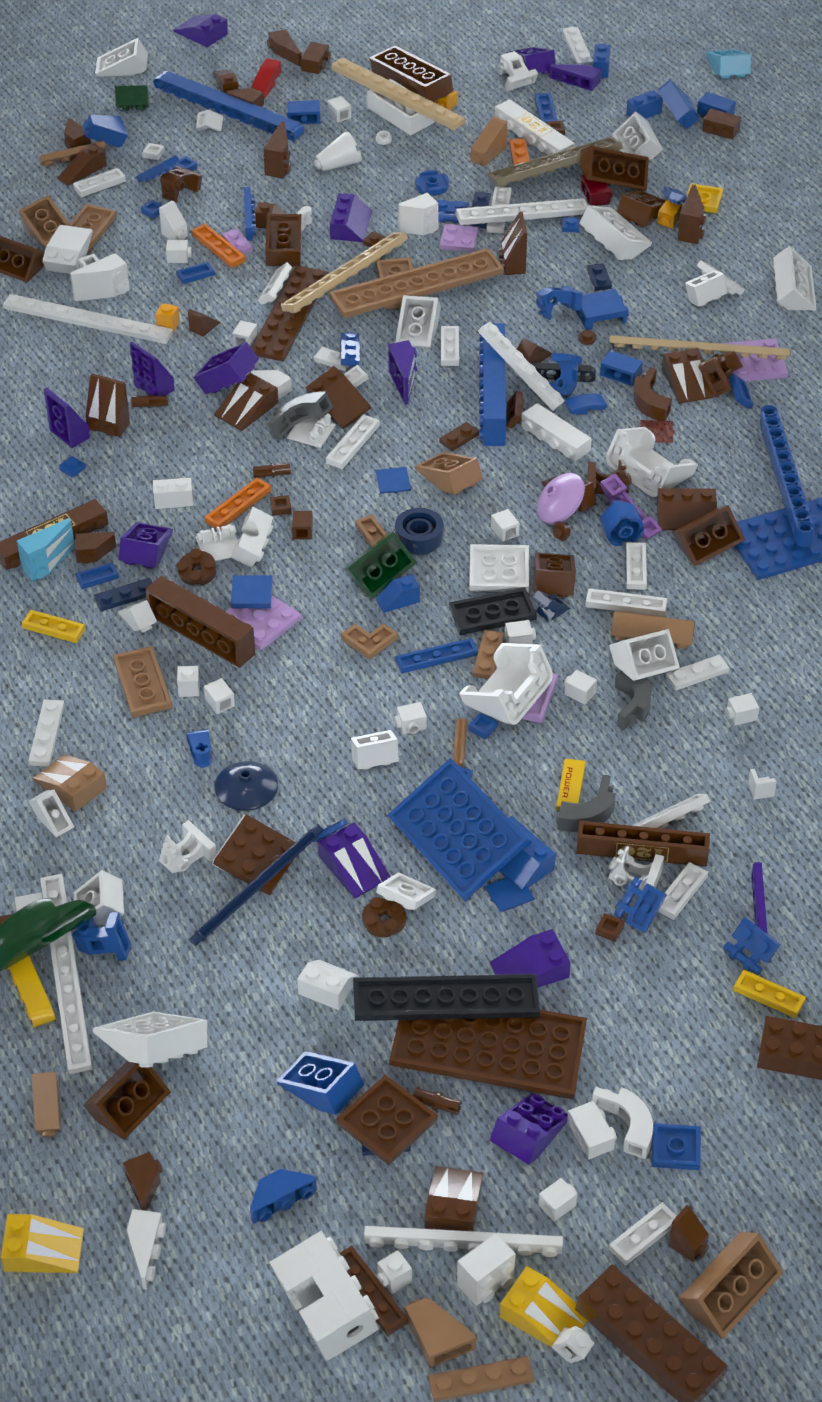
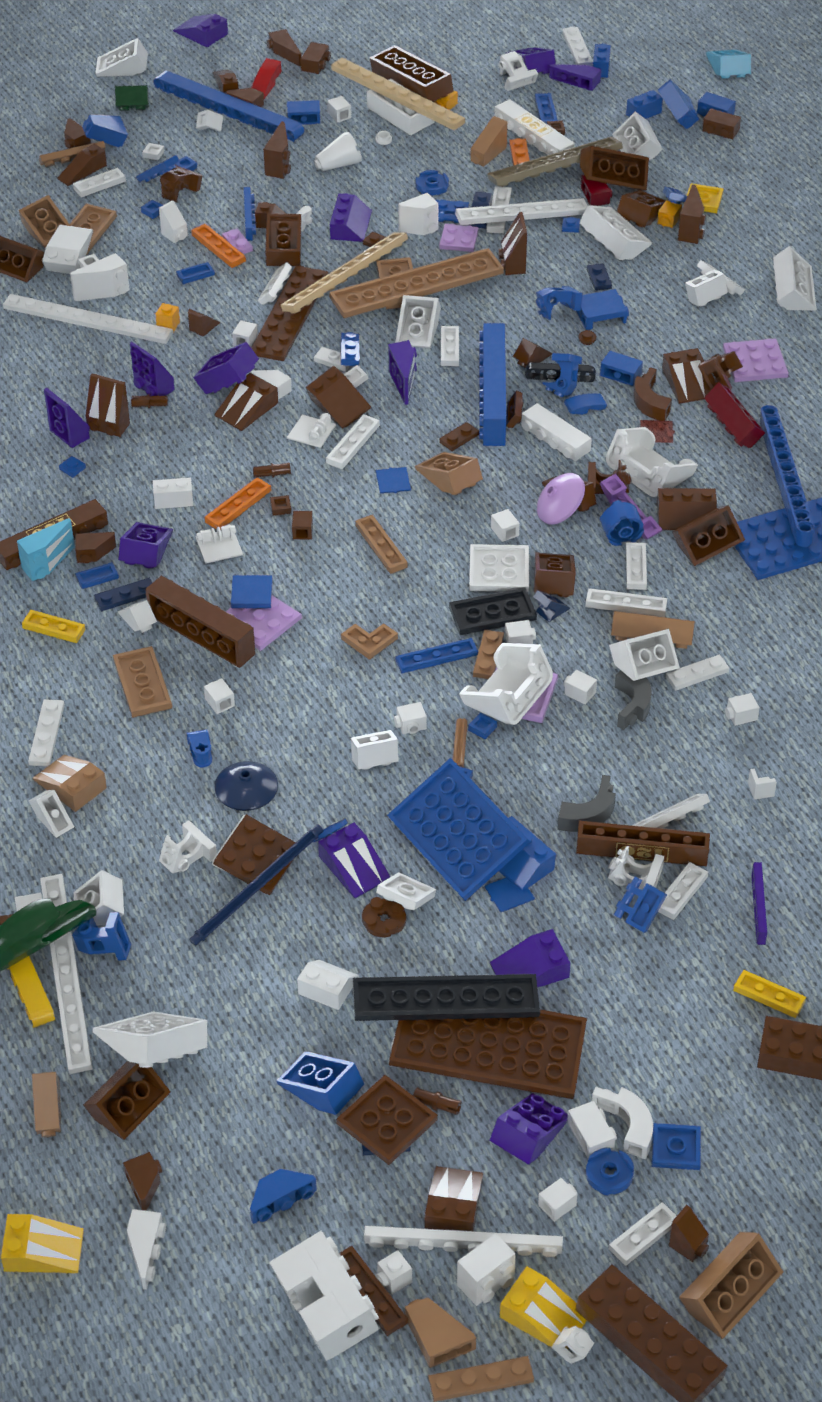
(178, 251): white brick -> none
(188, 681): white brick -> none
(193, 559): reddish brown plate -> none
(250, 545): white arch -> none
(299, 409): dark grey arch -> none
(380, 565): dark green slope -> none
(399, 594): blue slope -> none
(420, 530): dark blue piece -> none
(521, 366): white plate -> none
(561, 531): reddish brown plate -> none
(571, 781): yellow tile -> none
(606, 1183): none -> blue plate
(610, 927): reddish brown plate -> none
(708, 348): tan plate -> none
(734, 416): none -> dark red brick
(741, 391): blue tile -> none
(756, 941): blue plate -> none

